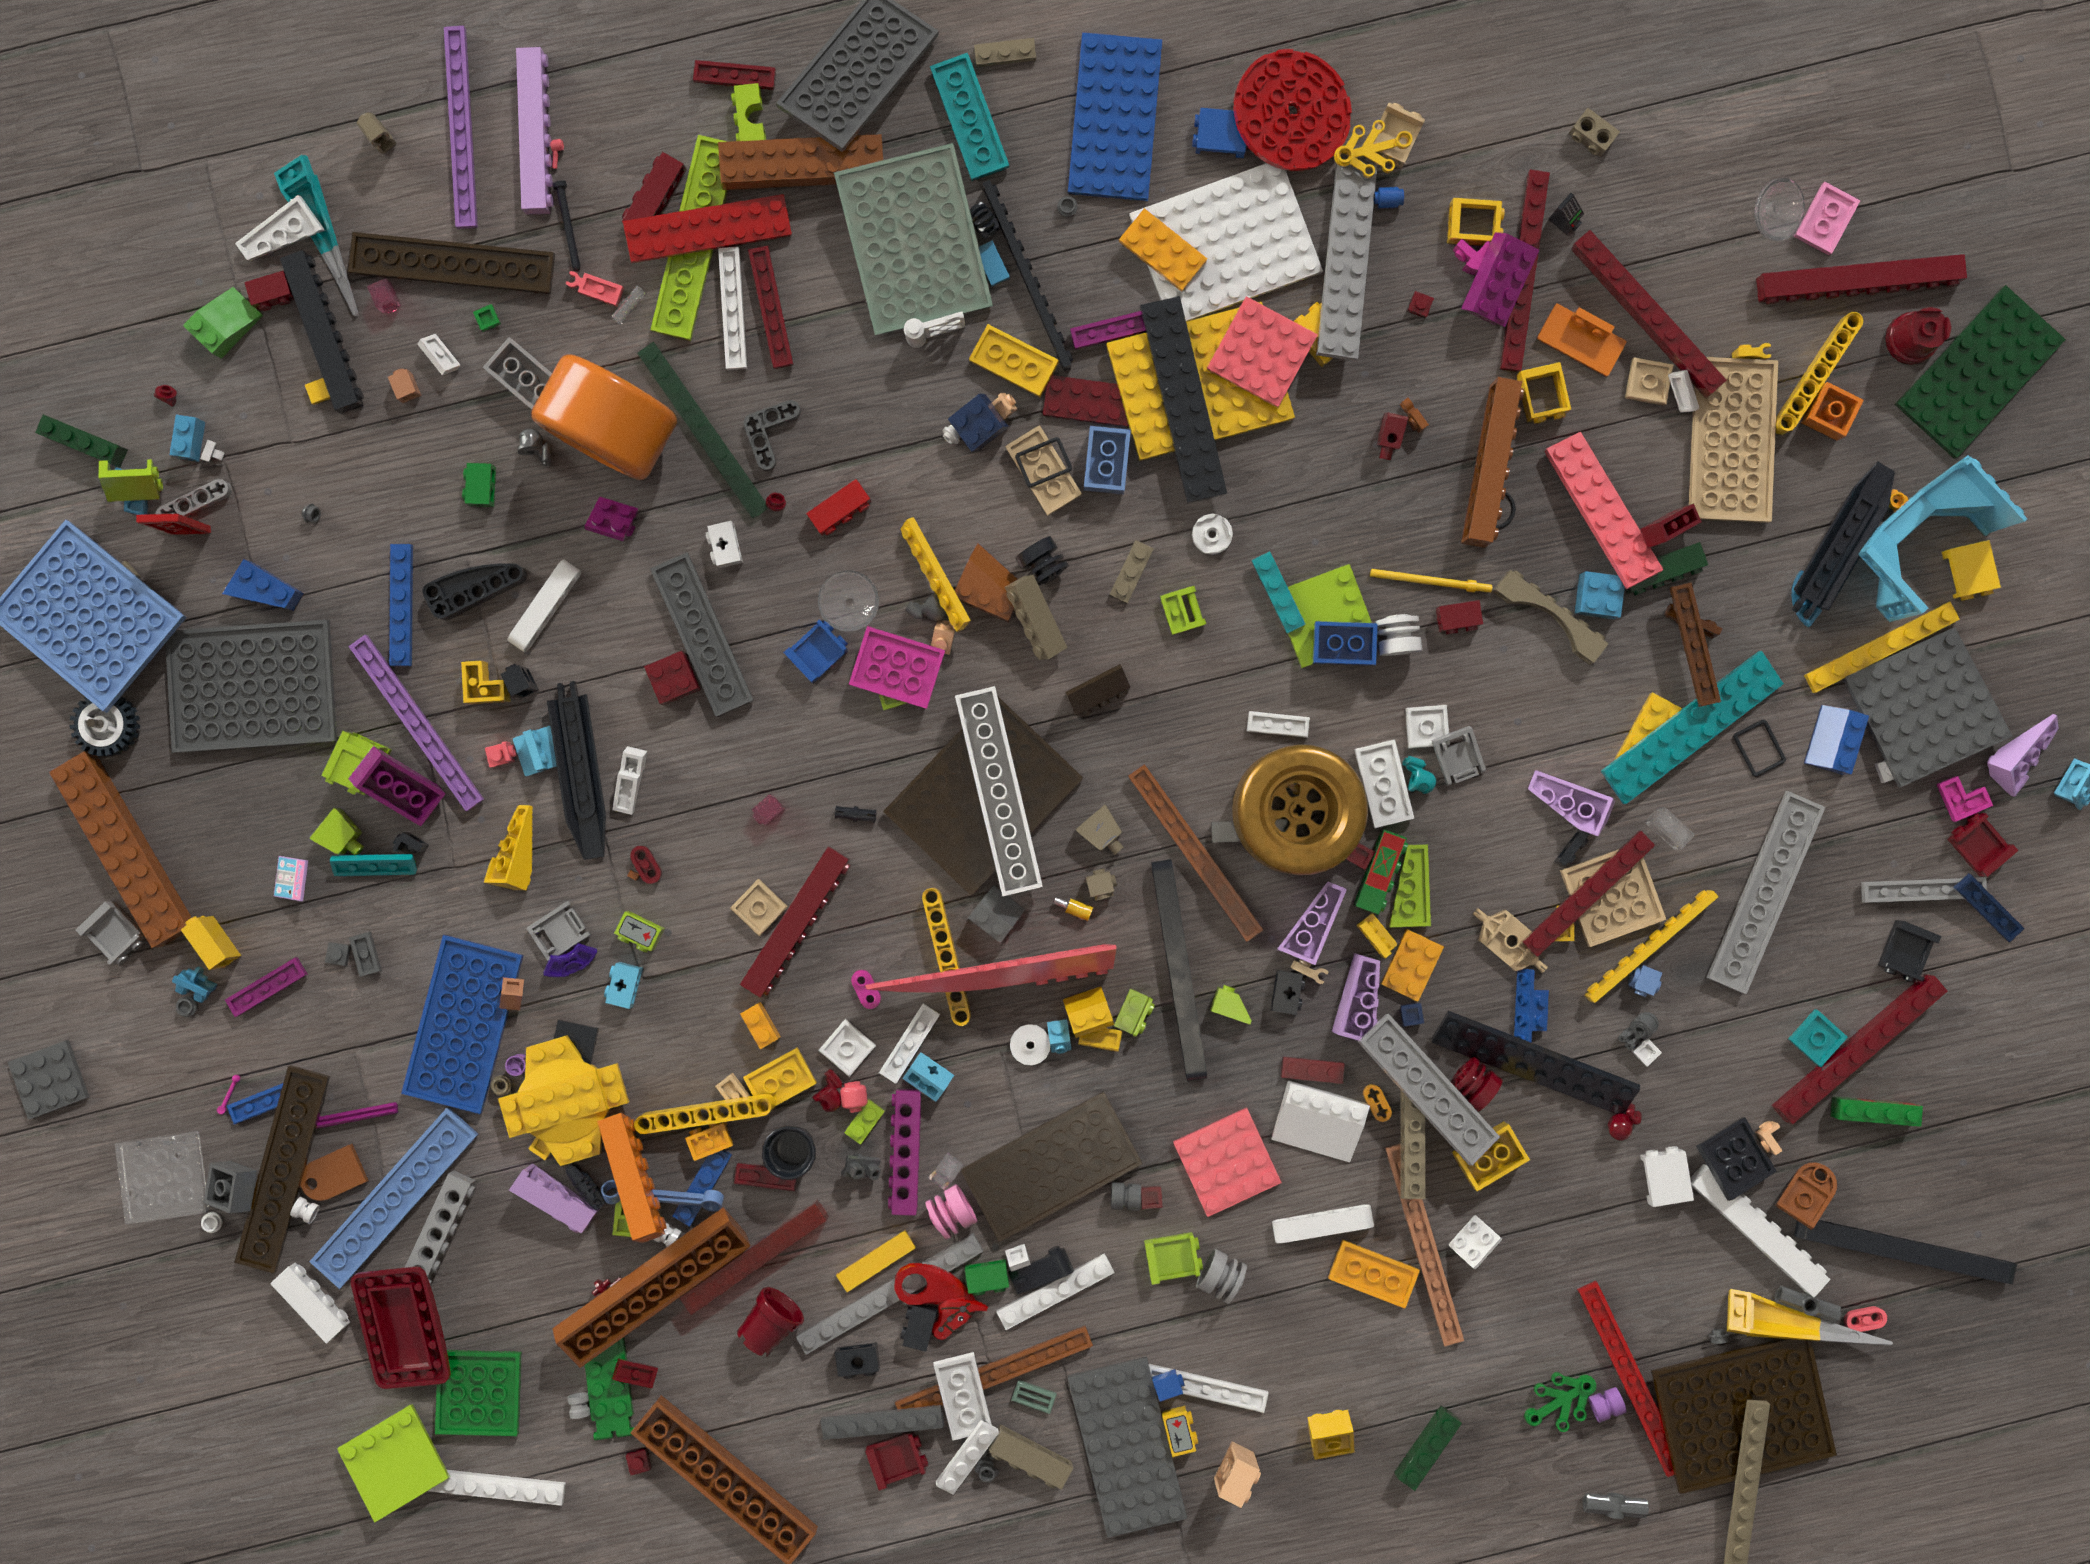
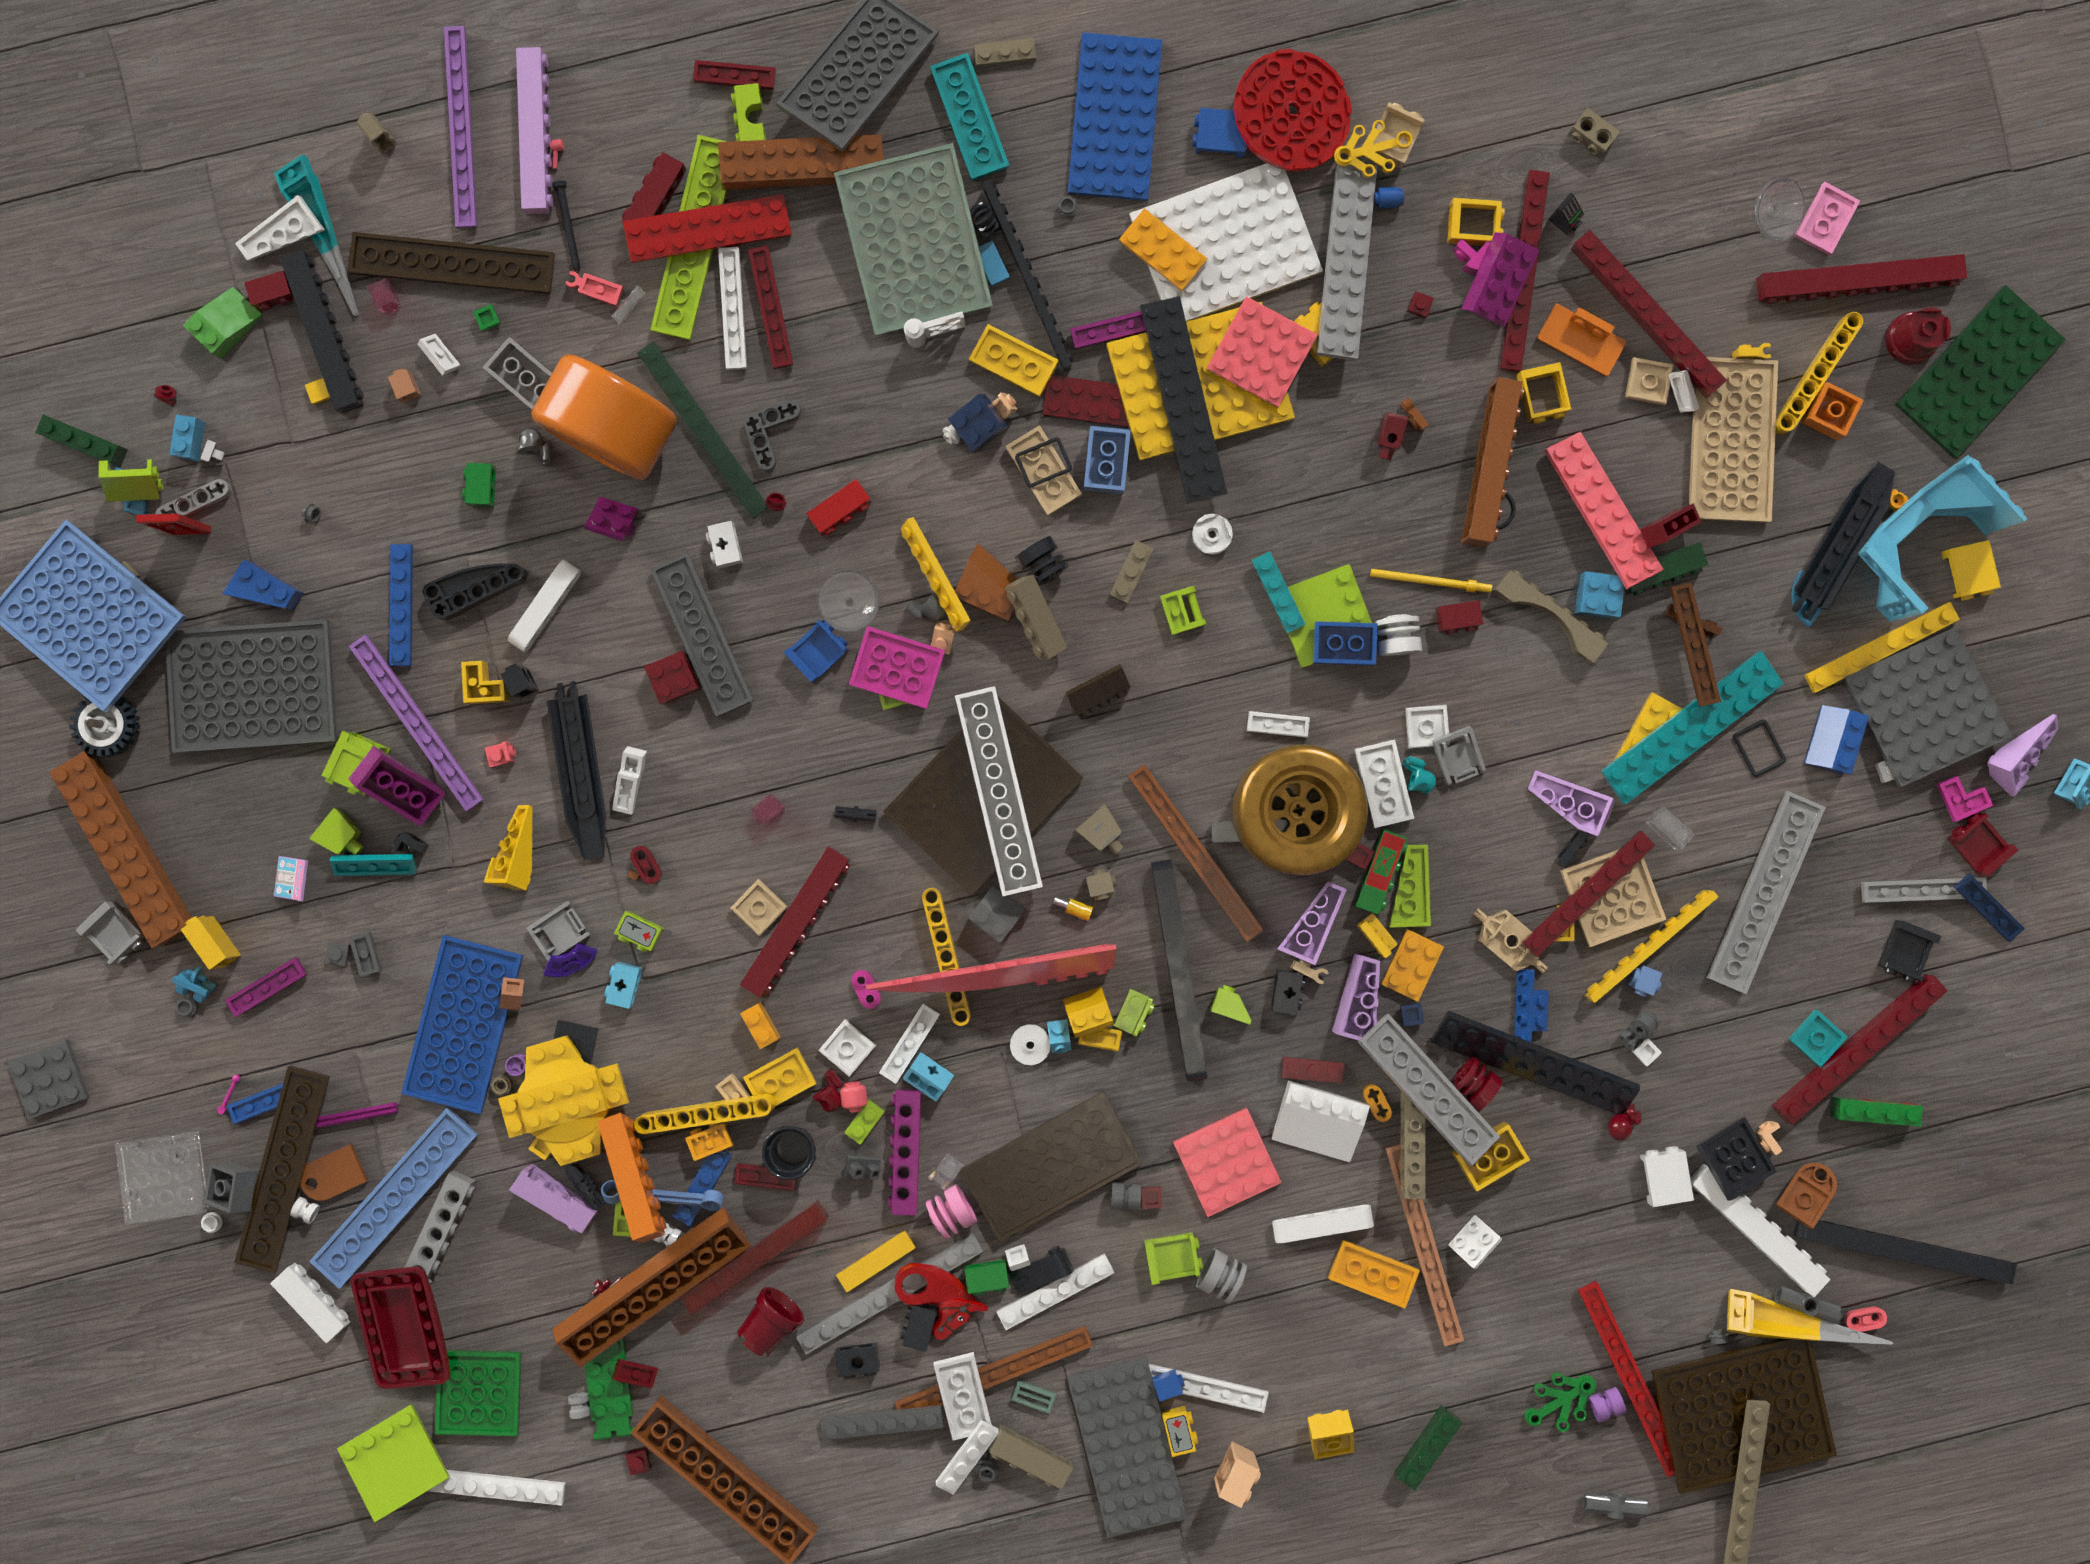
(535, 750): medium azure bracket -> none
(896, 1458): dark red panel -> none

